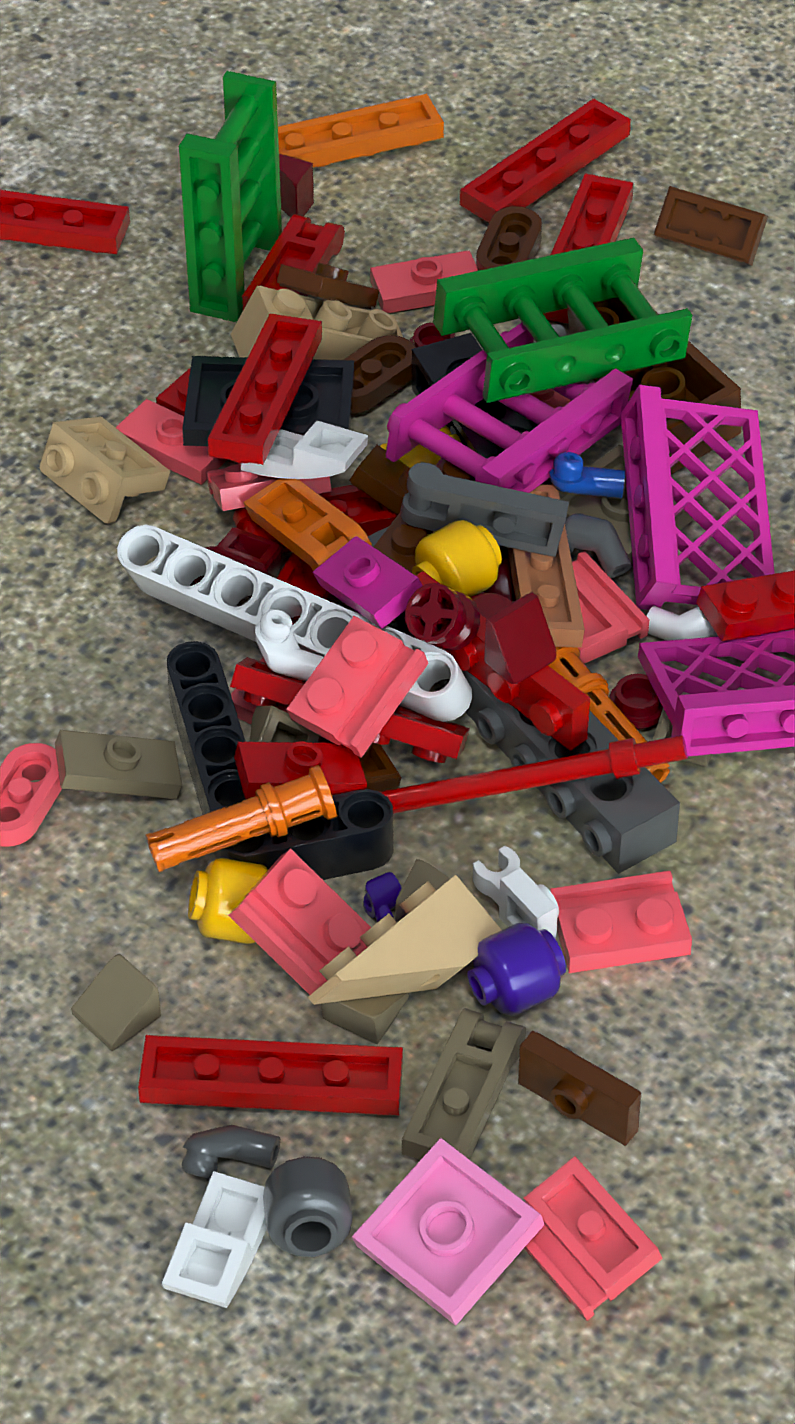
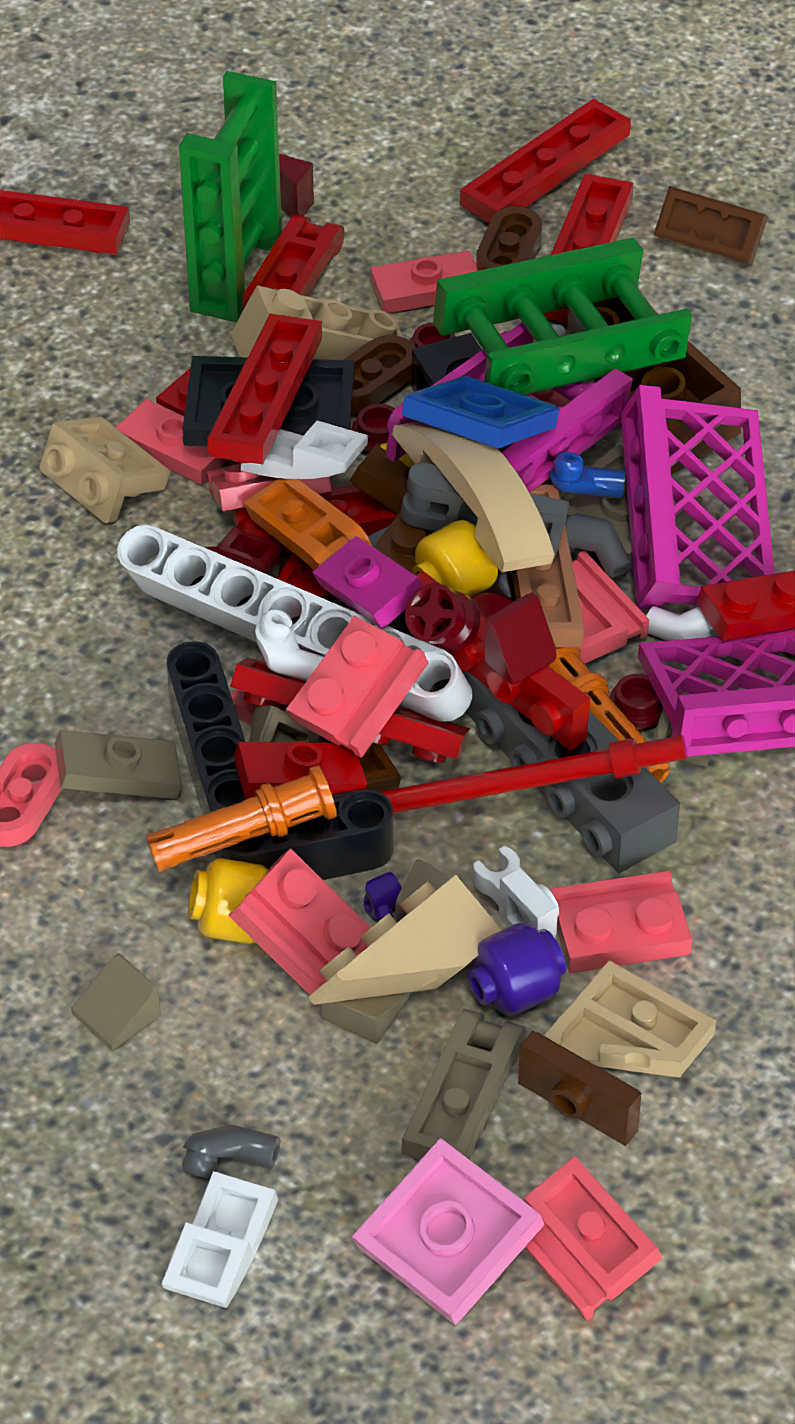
(271, 1075): red plate -> none
(307, 1206): dark grey head -> none
(328, 283): reddish brown plate -> none
(362, 131): orange plate -> none
(373, 422): none -> dark red plate
(480, 411): none -> blue tile
(508, 519): none -> tan slope
(632, 1025): none -> tan wing

